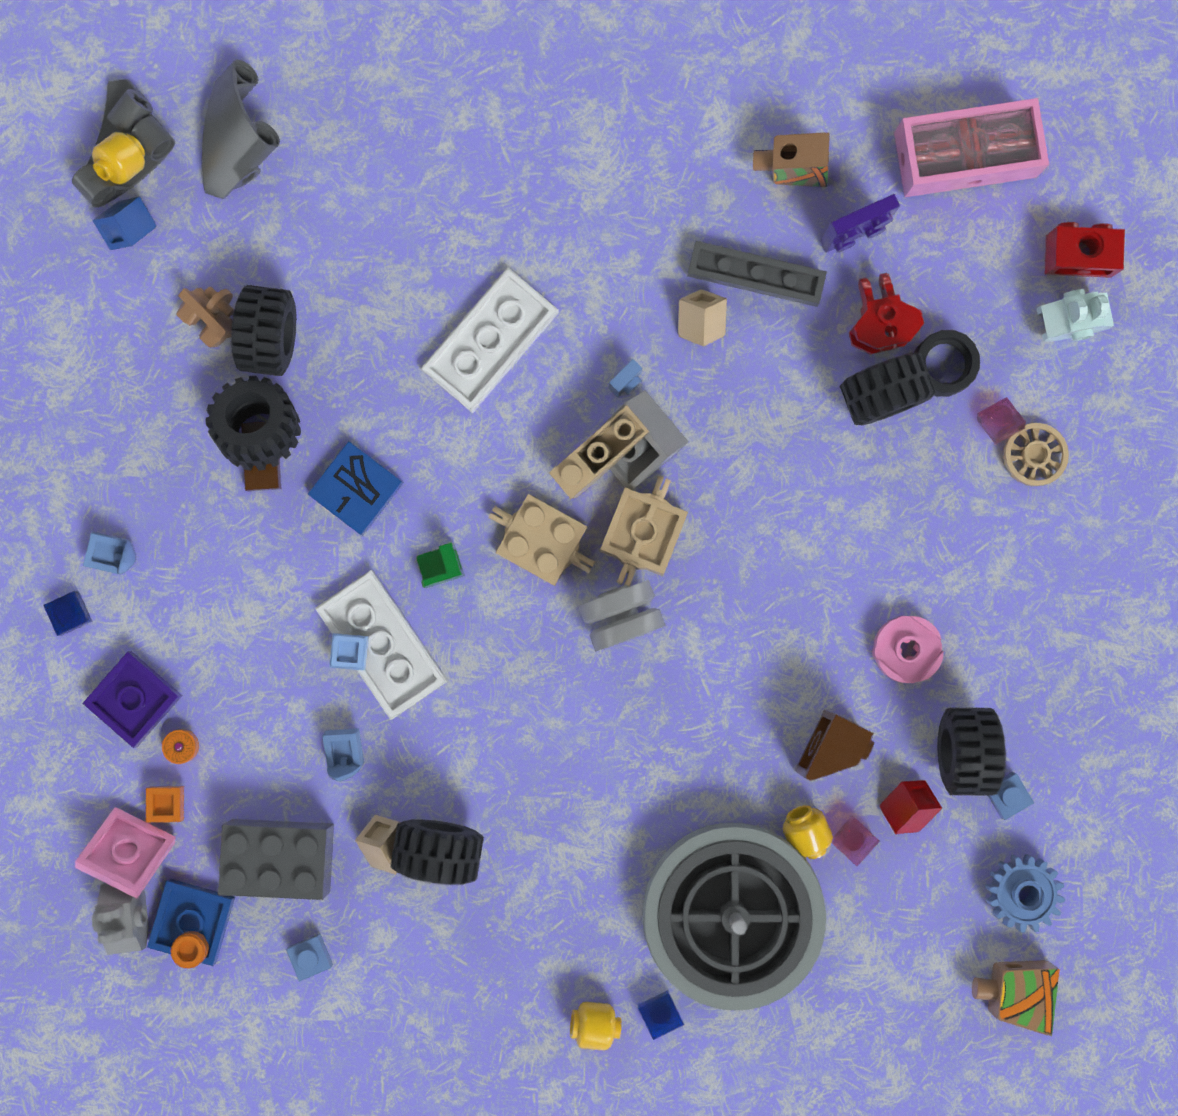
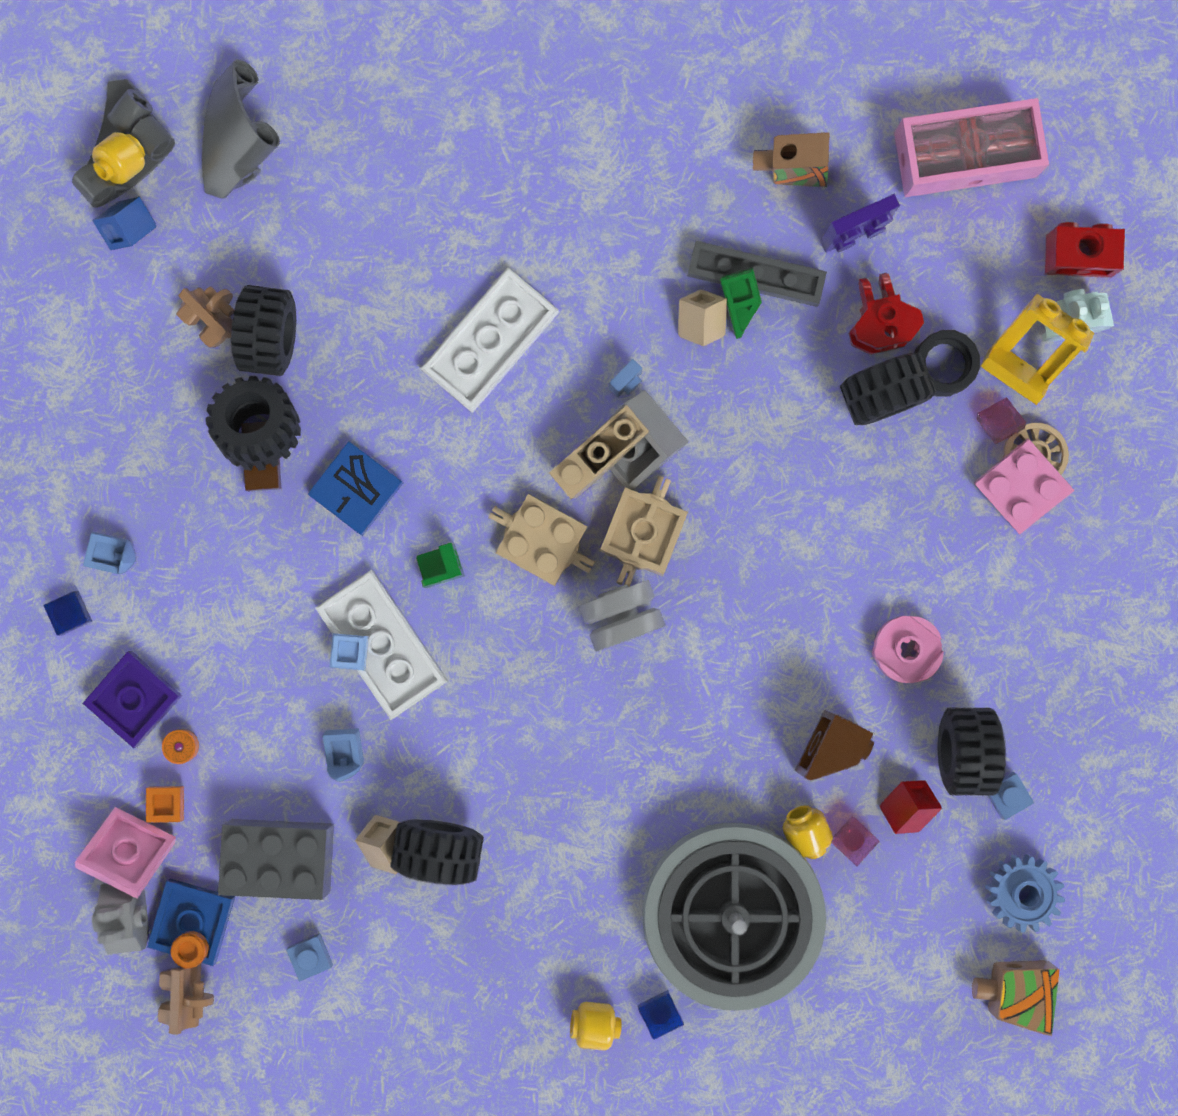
(186, 998): none -> medium nougat hips
(742, 298): none -> green tile
(1018, 373): none -> yellow panel
(1023, 486): none -> bright pink plate

